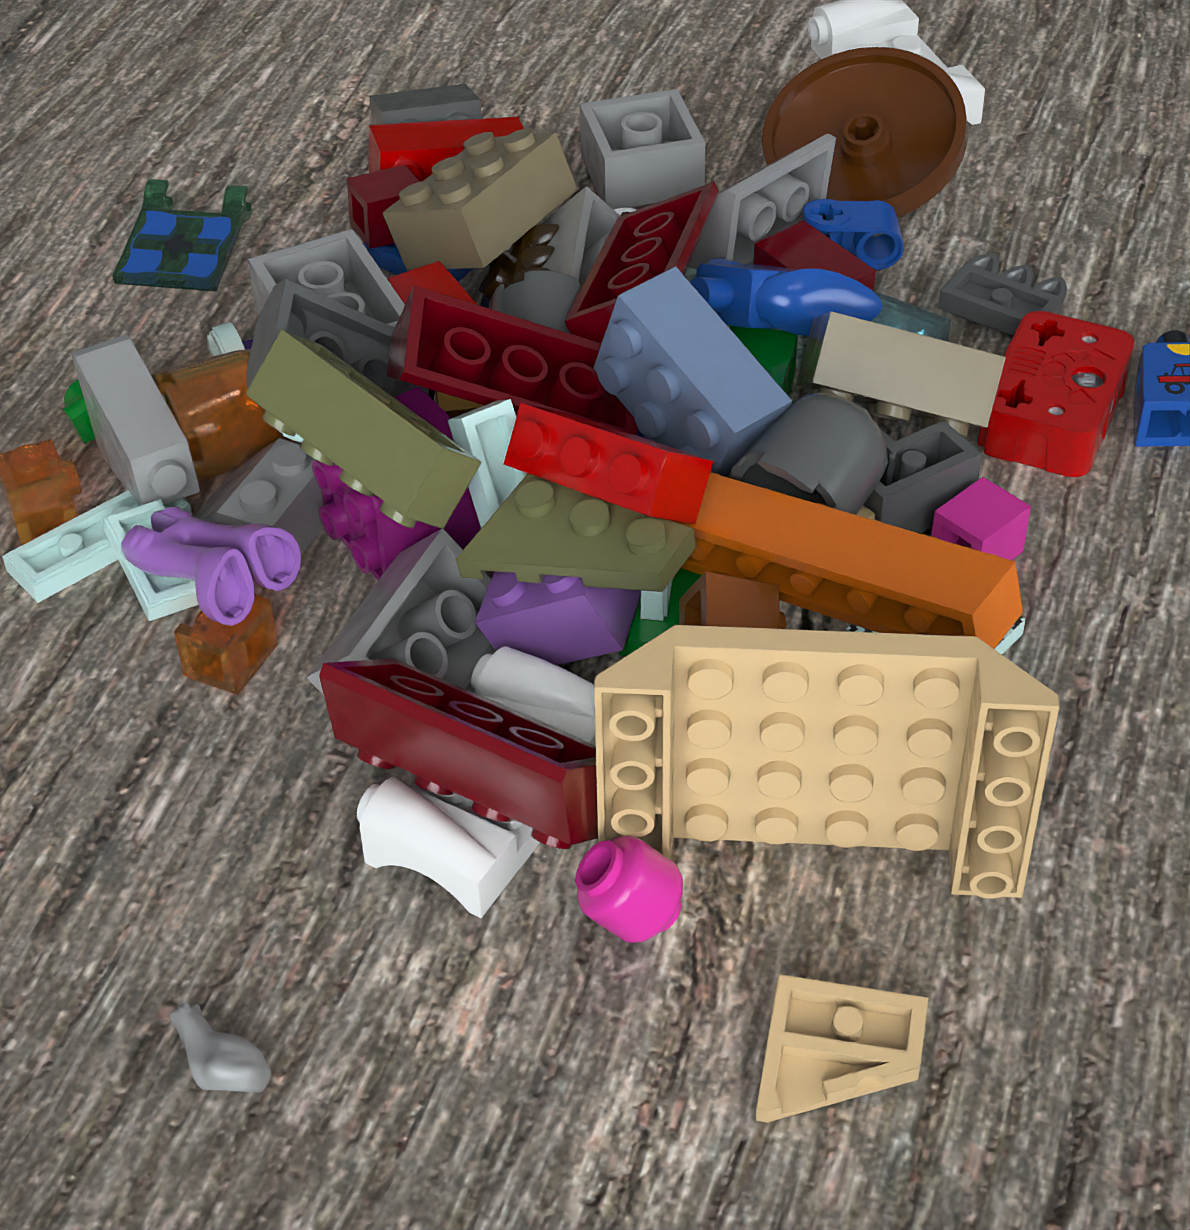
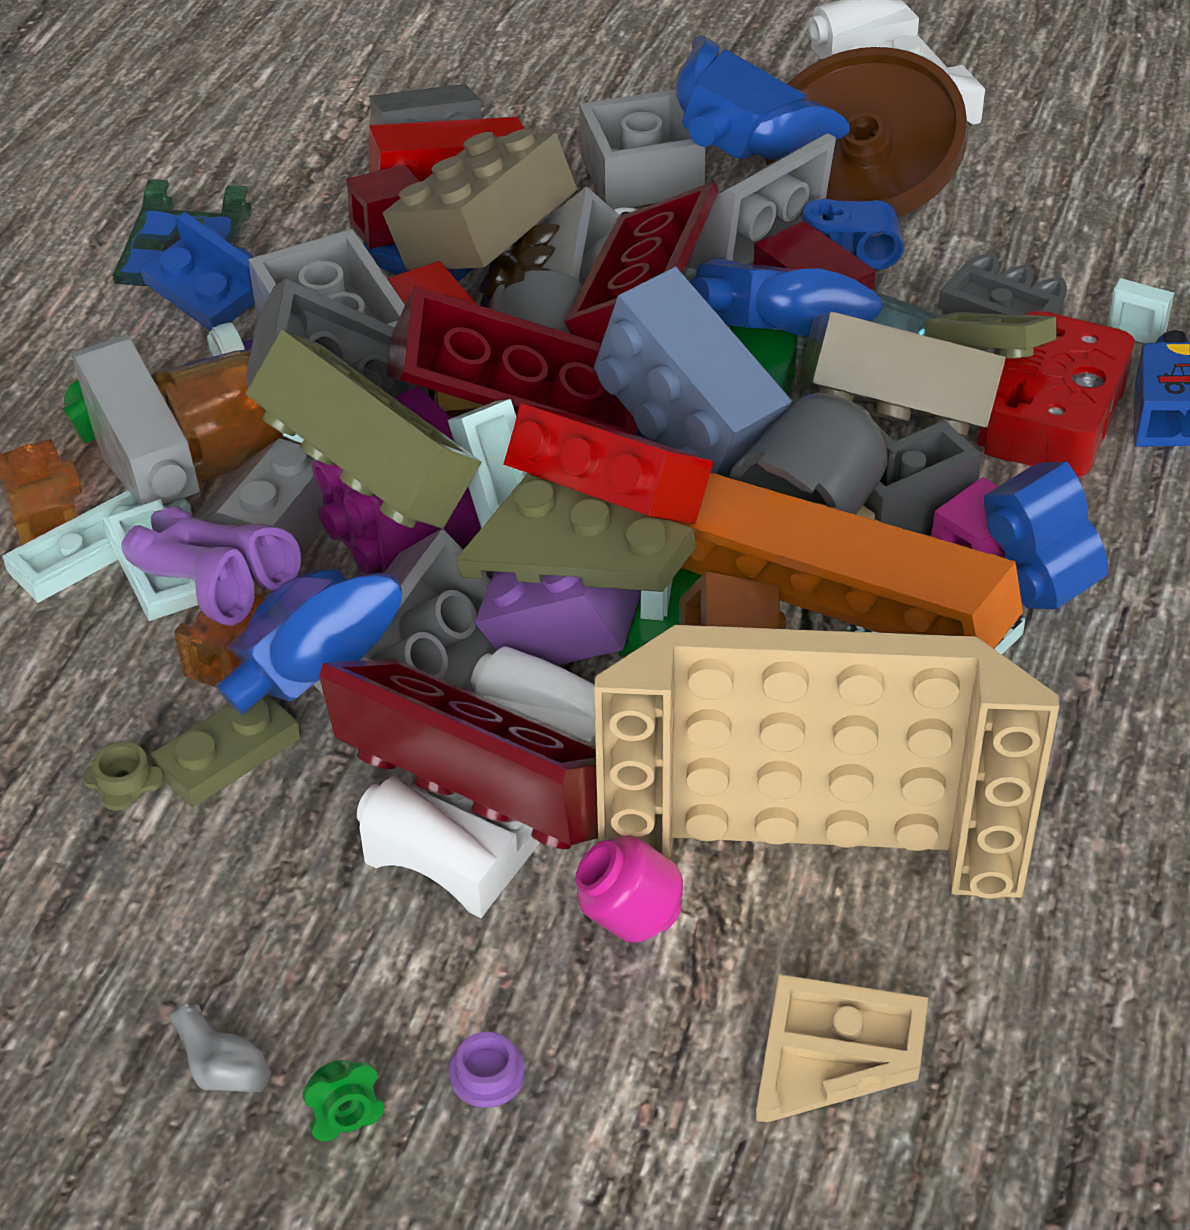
(122, 774): none -> olive plate
(202, 274): none -> blue bracket
(224, 749): none -> olive plate
(305, 625): none -> blue torso
(342, 1098): none -> green plate
(486, 1070): none -> medium lavender plate
(747, 108): none -> blue torso
(1010, 333): none -> olive plate
(1047, 533): none -> blue brick
(1140, 310): none -> light aqua tile

